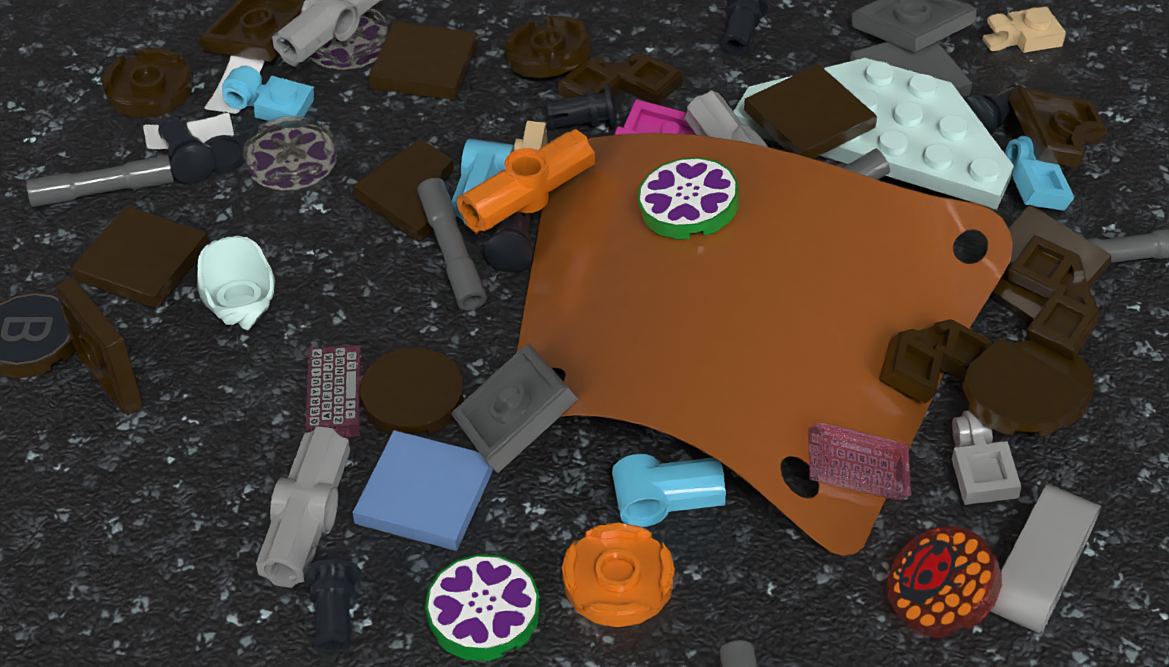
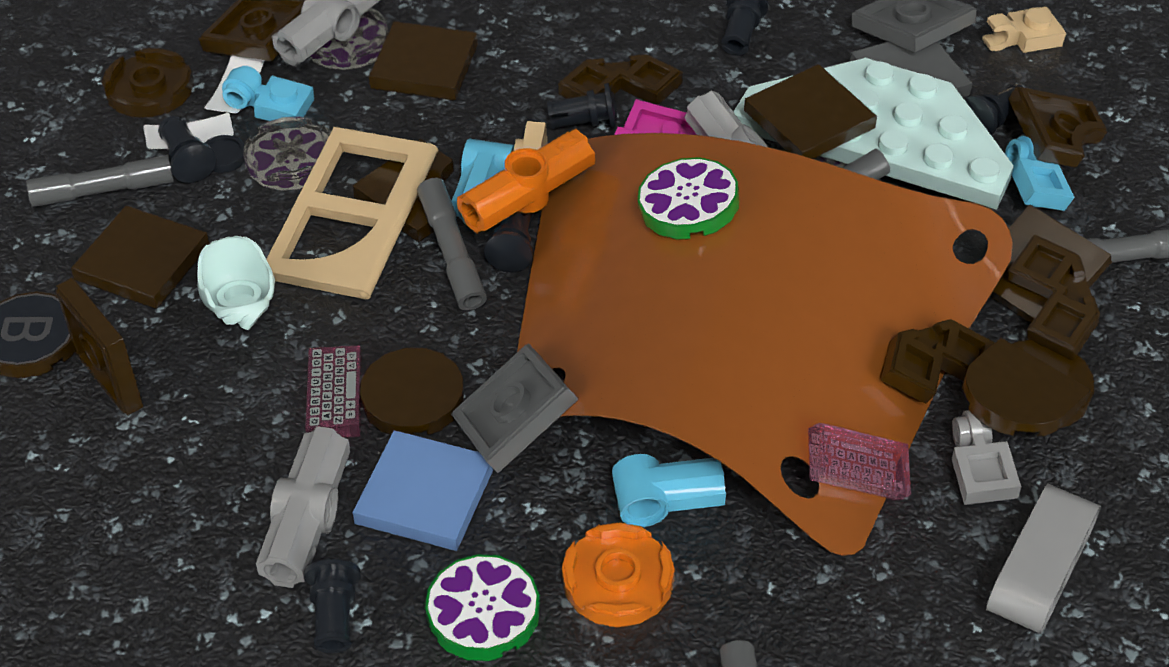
(357, 268): none -> tan window
(548, 47): dark brown tile -> none
(944, 581): tile -> none

